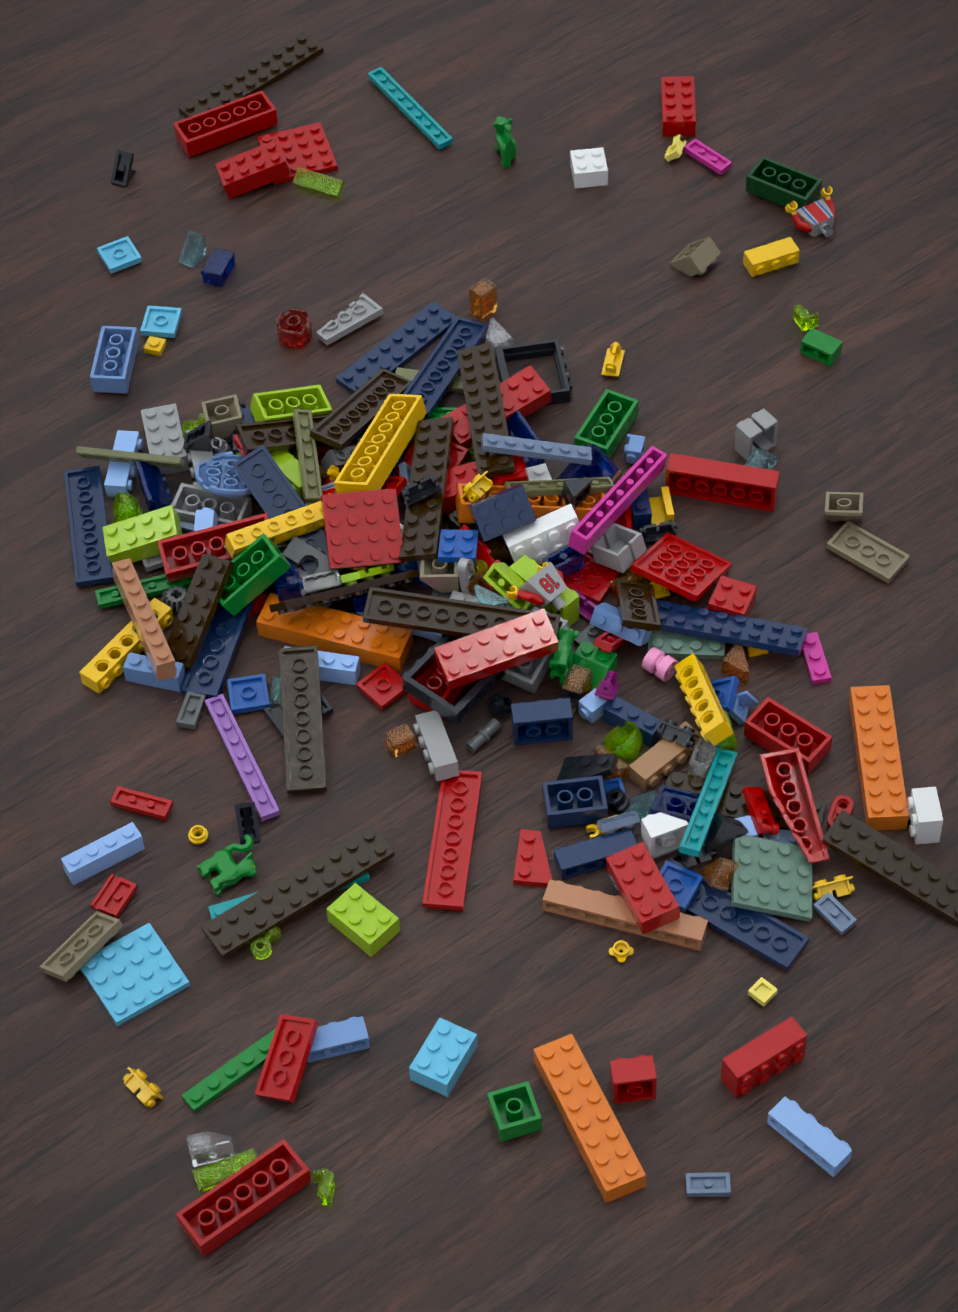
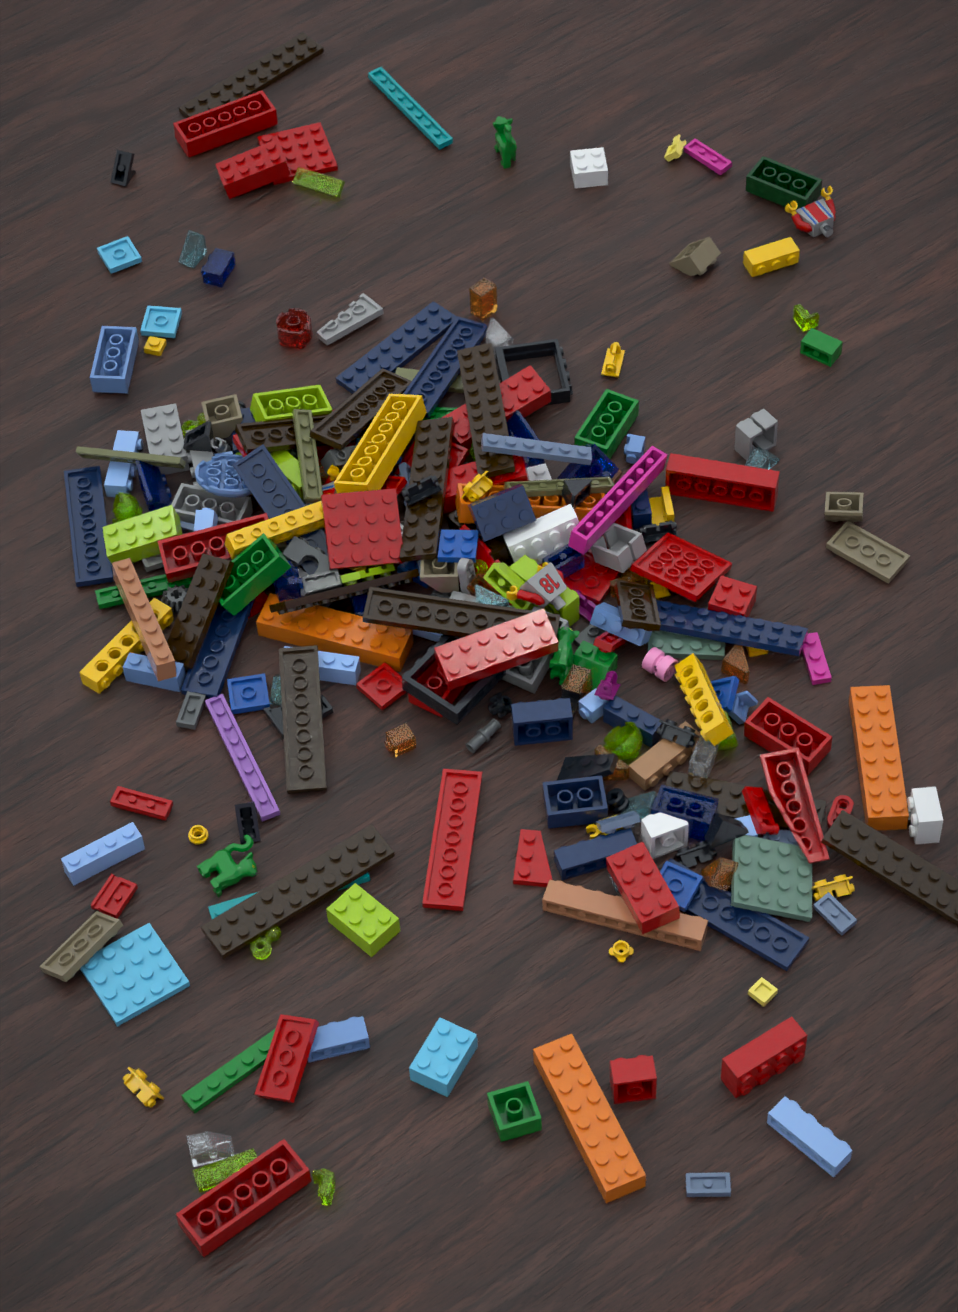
(436, 745): light grey brick -> none
(610, 784): blue tile -> none
(678, 106): red brick -> none
(708, 802): teal plate -> none

